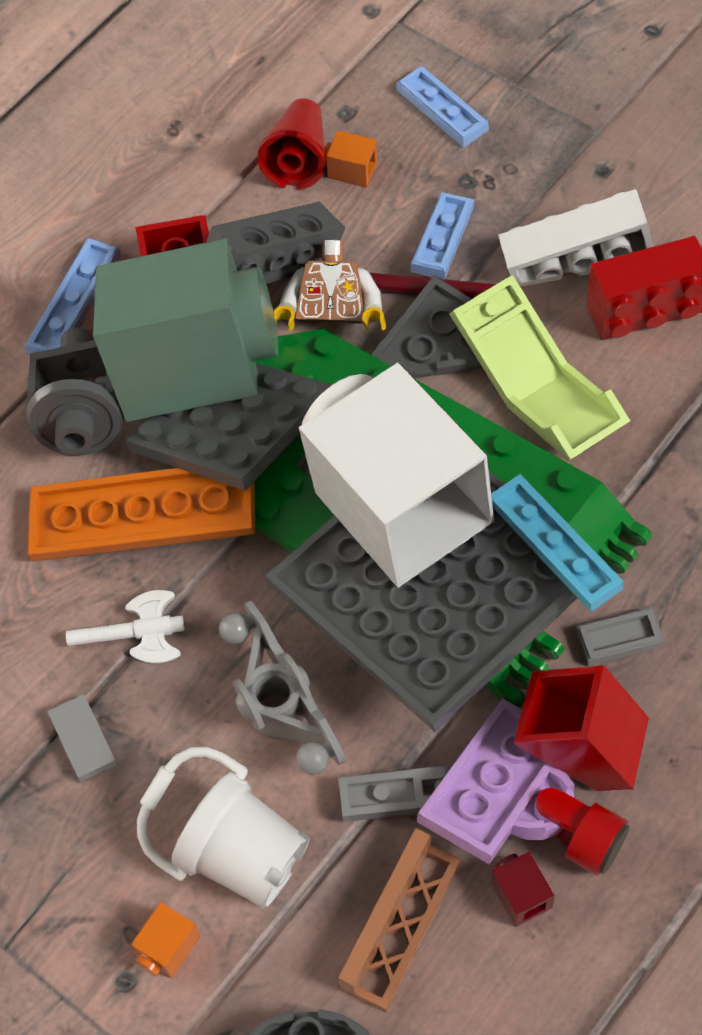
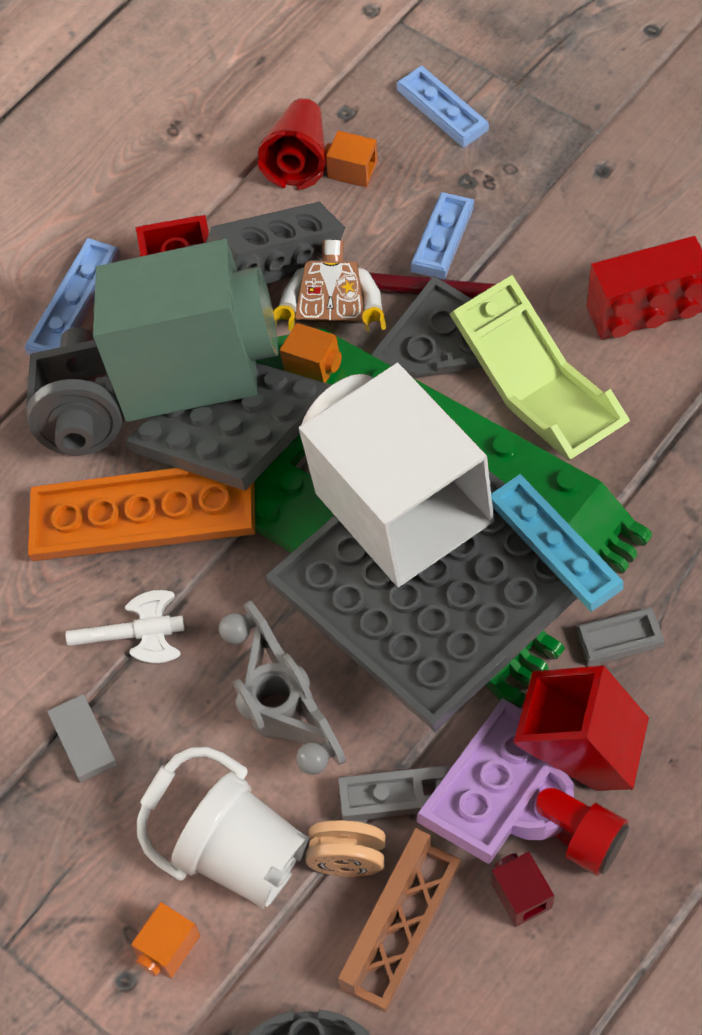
(310, 353): none -> orange brick
(345, 848): none -> light nougat head
(576, 239): white wedge -> none

